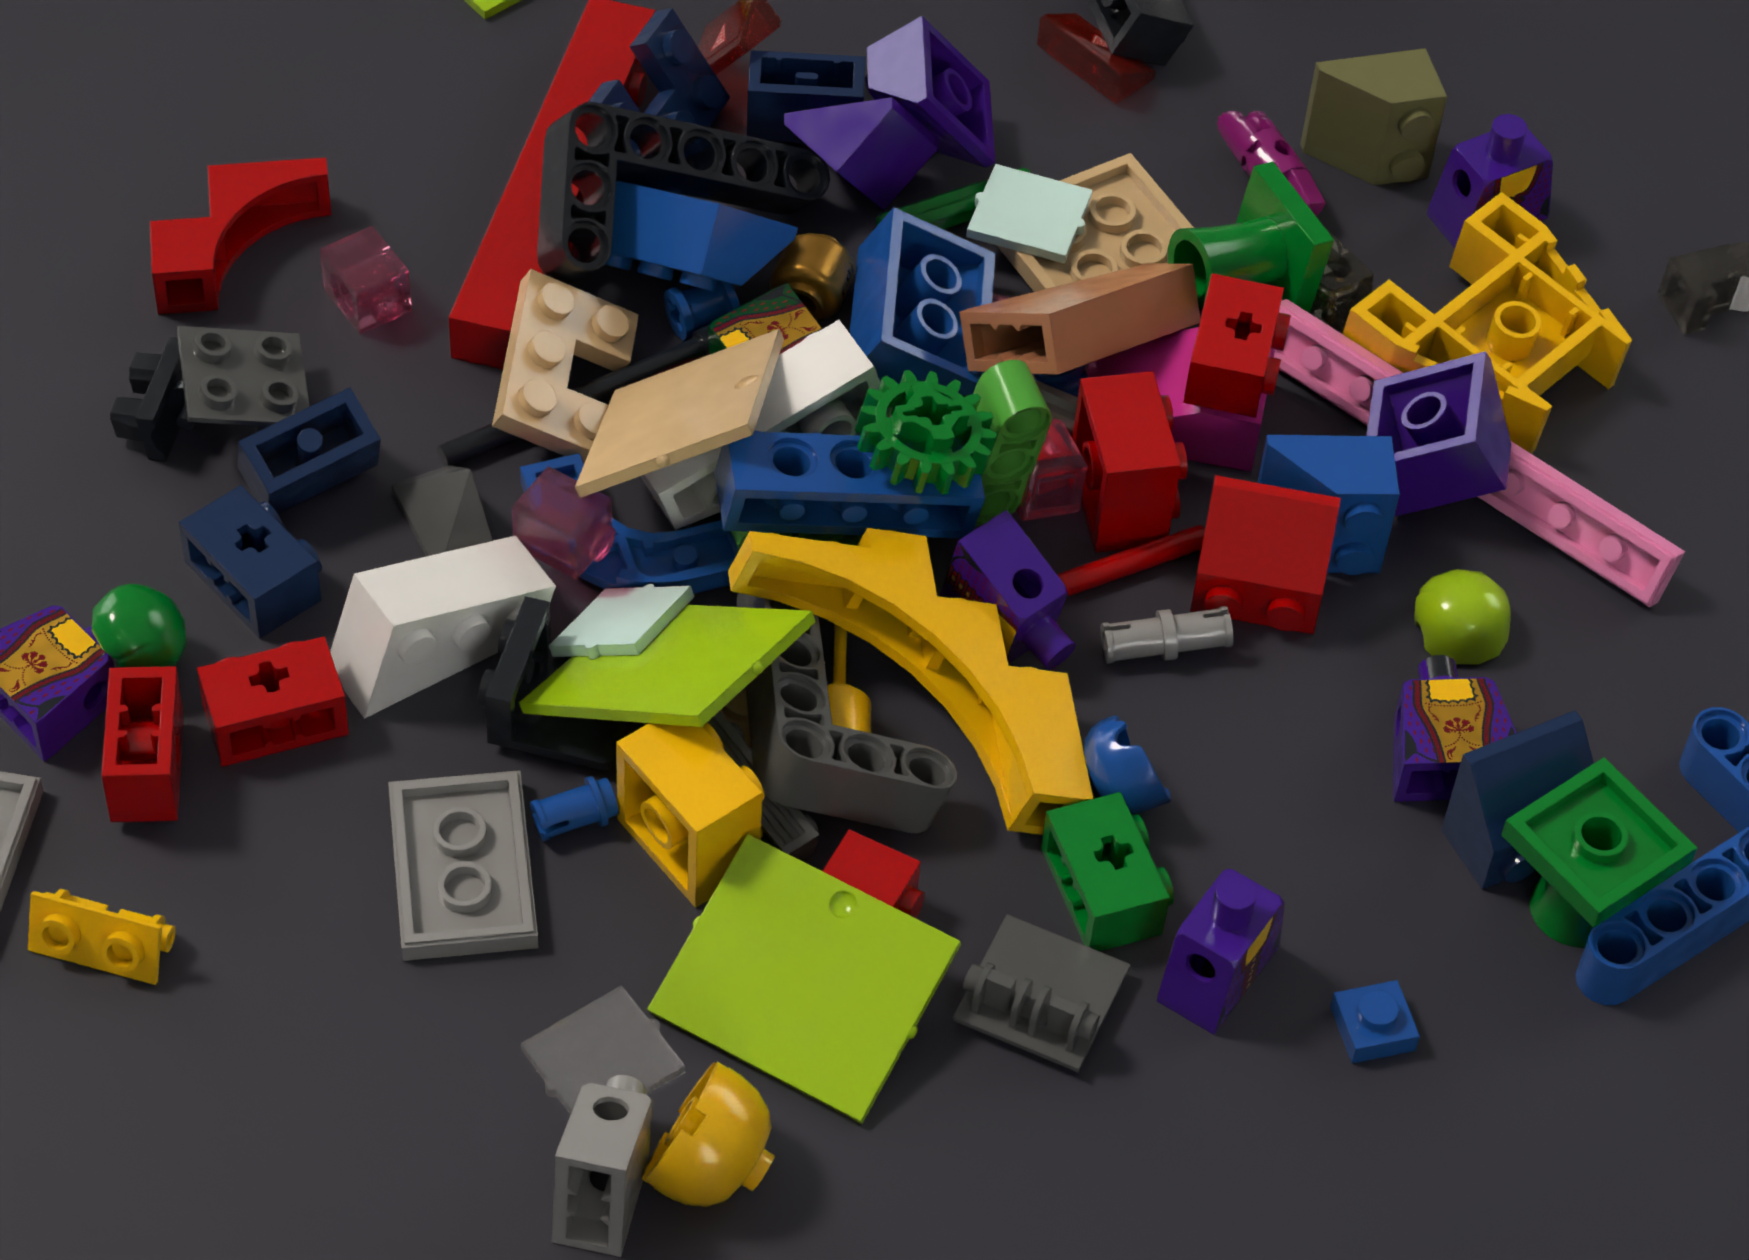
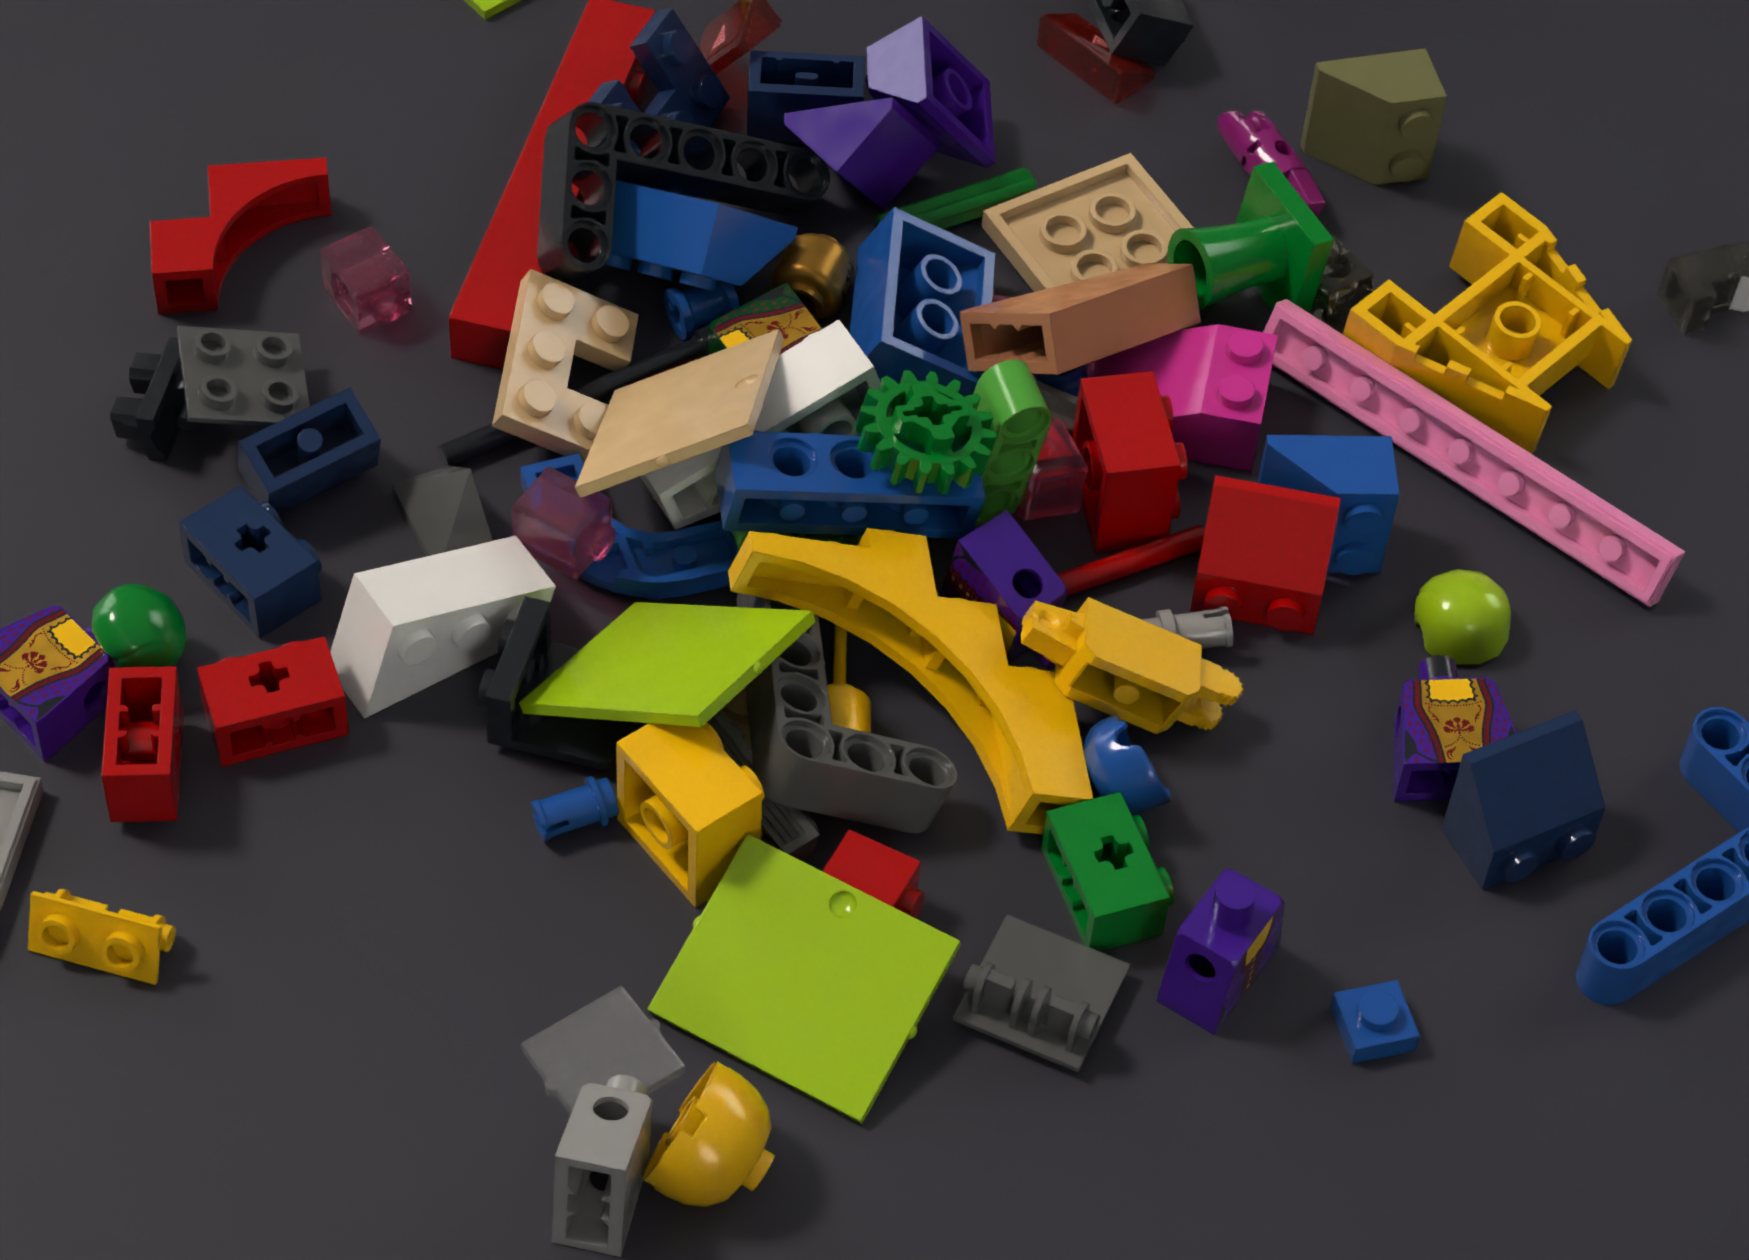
(462, 865): light grey tile -> none
(621, 621): light aqua piece -> none
(1029, 213): light aqua piece -> none
(1129, 666): none -> yellow hinge
(1234, 346): red brick -> none
(1443, 431): dark purple slope -> none
(1480, 168): dark purple torso -> none
(1595, 850): green plant -> none

